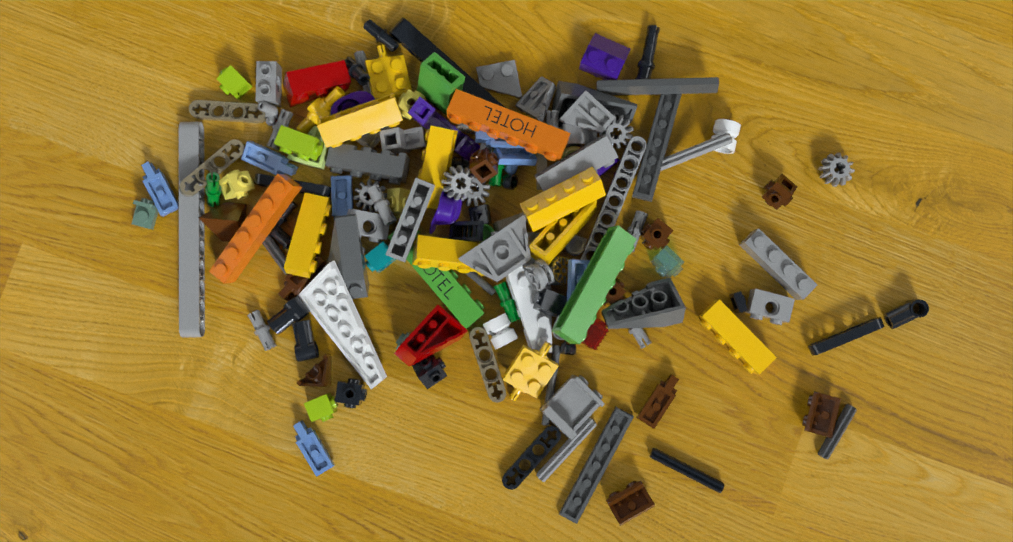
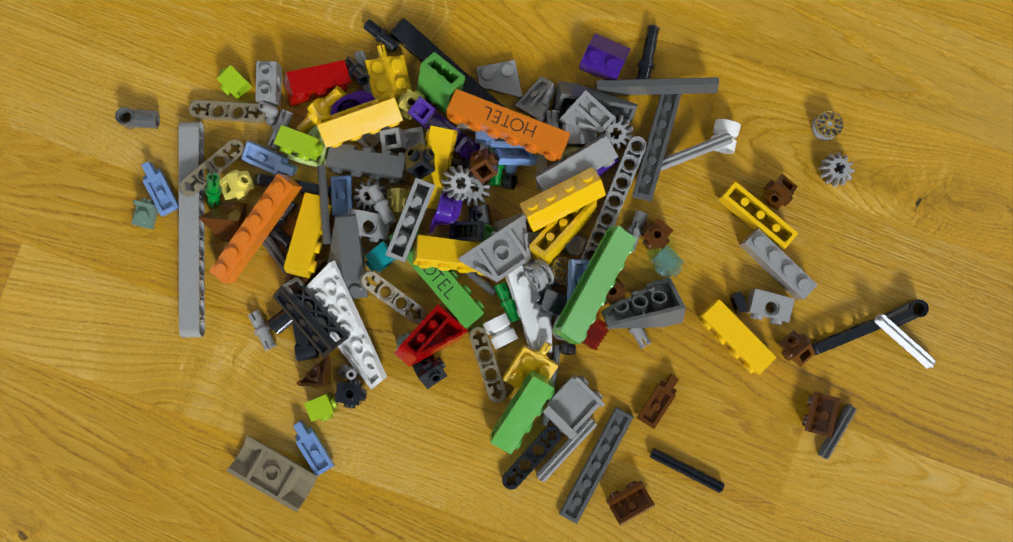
(138, 119): none -> dark grey piece
(273, 473): none -> dark tan piece
(307, 318): none -> black fence
(324, 204): none -> dark grey bar
(347, 371): none -> light grey arm
(391, 299): none -> dark tan beam
(420, 160): none -> black brick
(521, 412): none -> bright green brick
(757, 215): none -> yellow brick
(796, 348): none -> reddish brown brick
(827, 126): none -> light grey wheel
(904, 340): none -> axle

